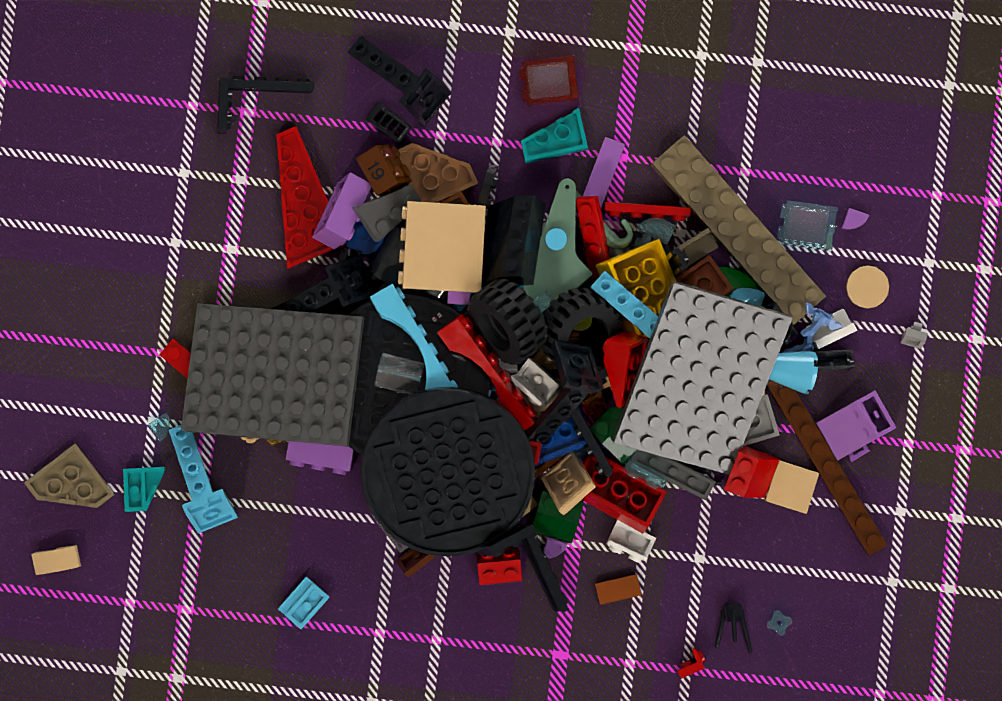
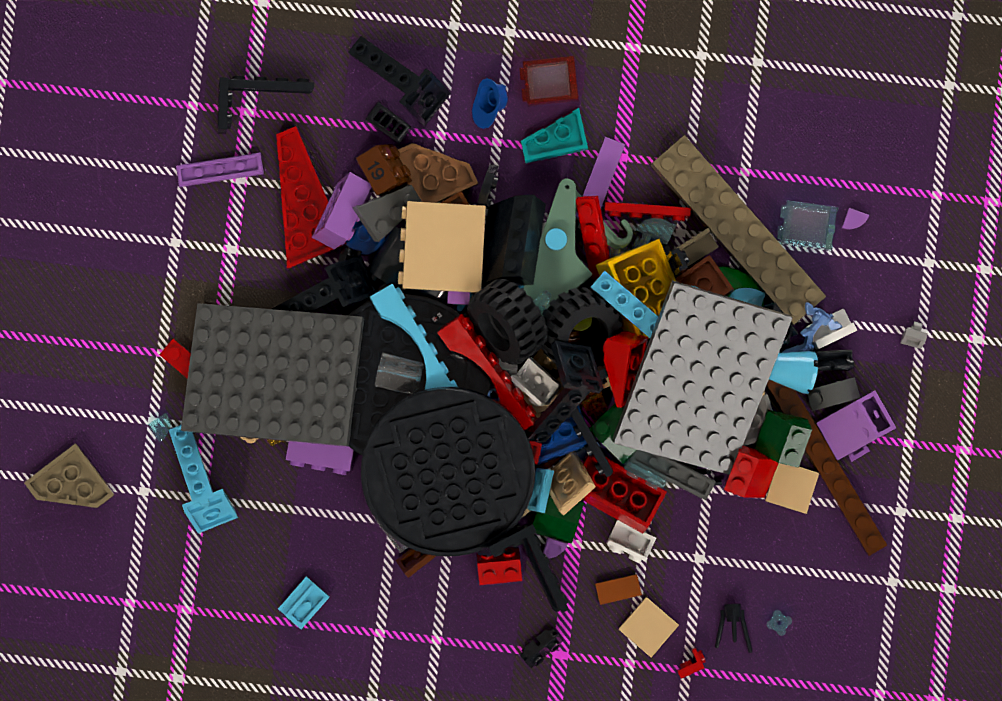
(56, 560): tan slope -> none
(140, 487): teal wing -> none
(219, 169): none -> medium lavender tile
(488, 102): none -> blue piece
(541, 490): none -> medium azure tile
(550, 642): none -> black hinge
(648, 627): none -> tan tile
(783, 438): none -> dark green slope
(833, 394): none -> dark grey brick
(867, 287): tan tile -> none

